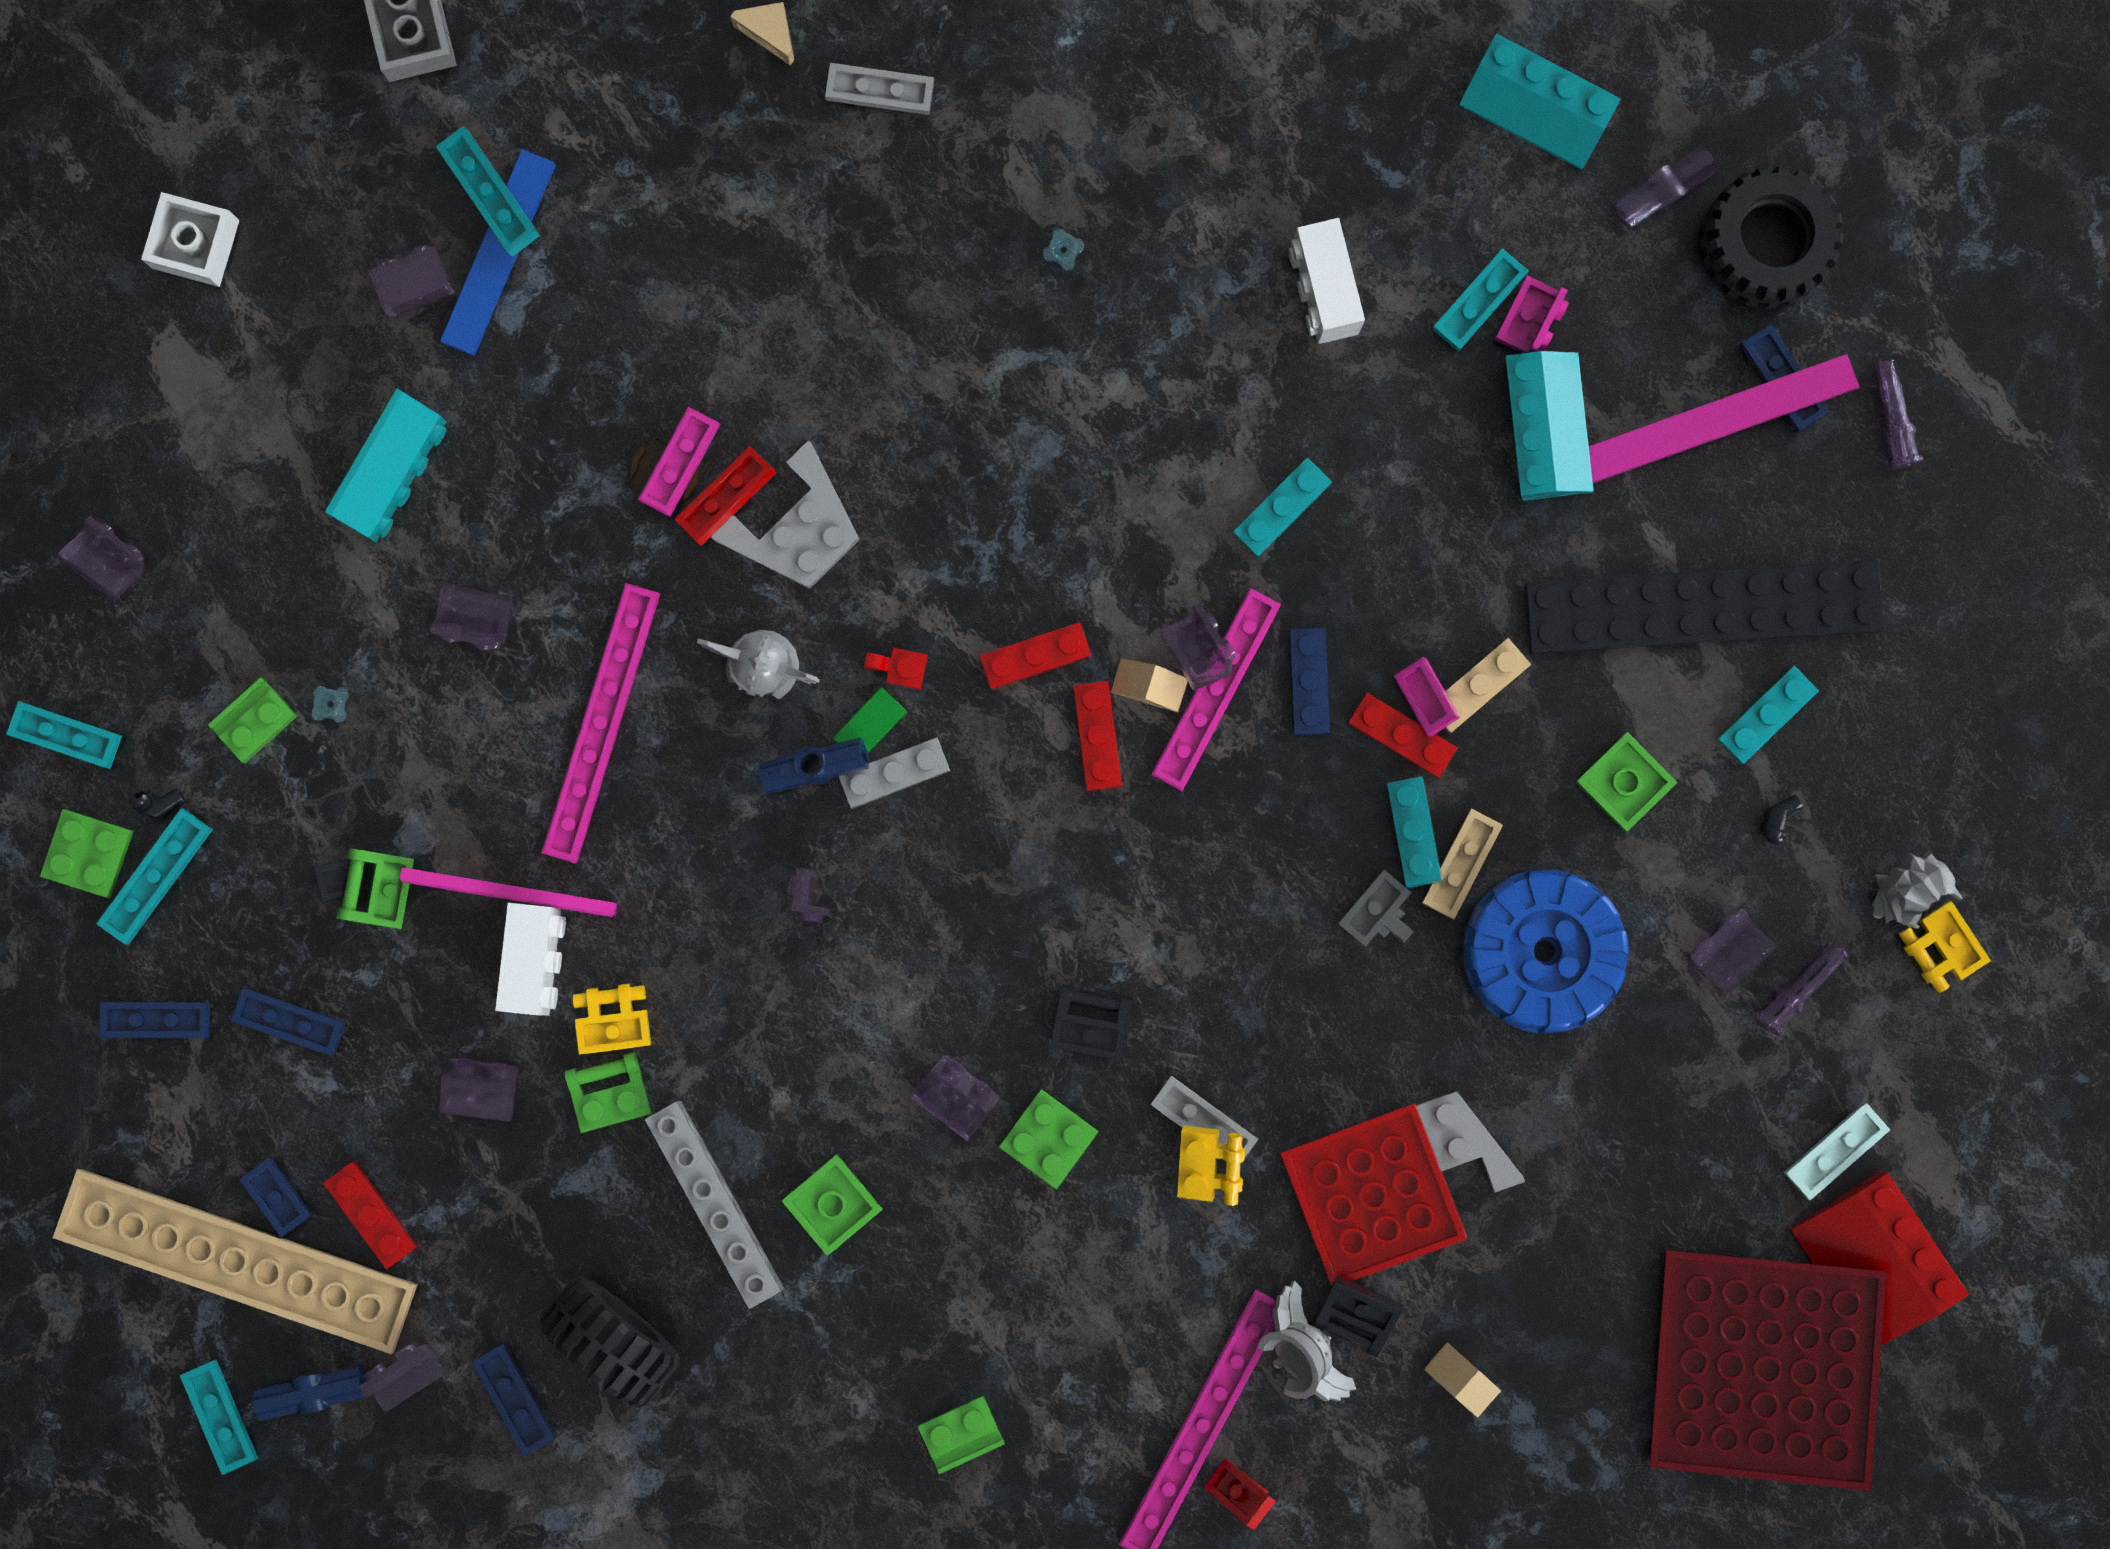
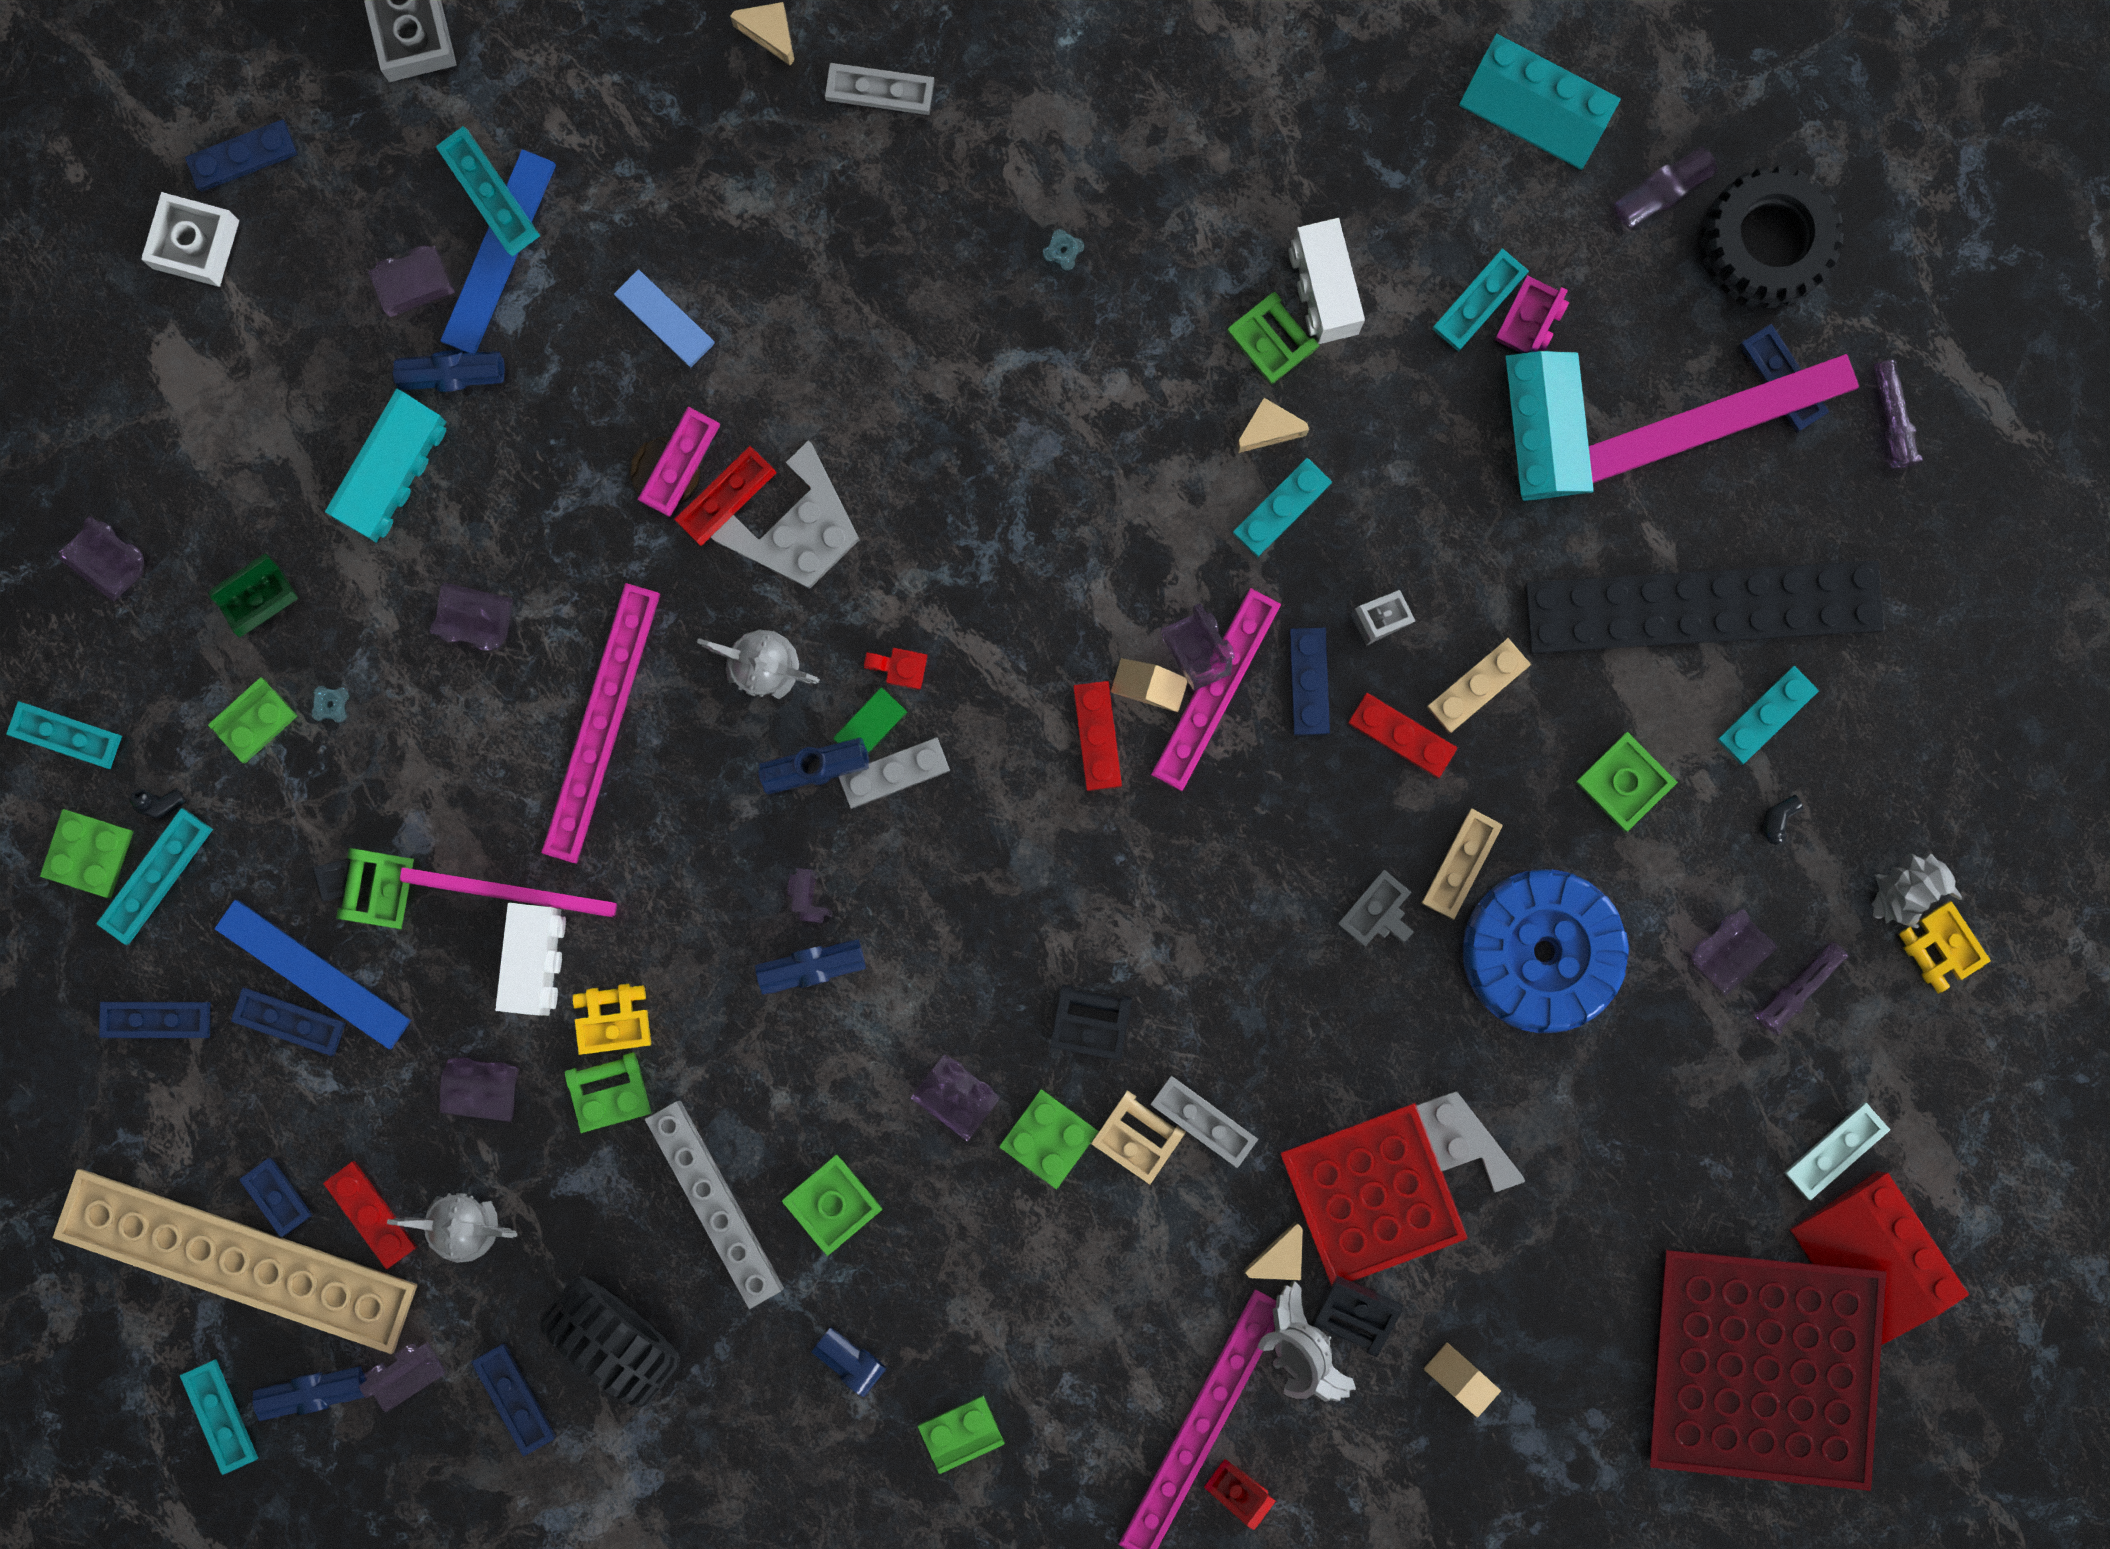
(241, 155): none -> dark blue plate
(253, 594): none -> dark green bracket
(313, 974): none -> blue tile
(448, 370): none -> dark blue piece
(458, 1227): none -> light grey helmet
(664, 318): none -> medium blue tile
(810, 967): none -> dark blue piece
(855, 1366): none -> dark blue piece
(1035, 656): red plate -> none
(1132, 1148): none -> tan plate
(1198, 1165): yellow plate -> none
(1262, 343): none -> bright green plate
(1271, 426): none -> tan slope
(1281, 1258): none -> tan slope
(1382, 617): none -> light grey slope
(1414, 832): teal plate -> none
(1426, 696): dark pink tile -> none

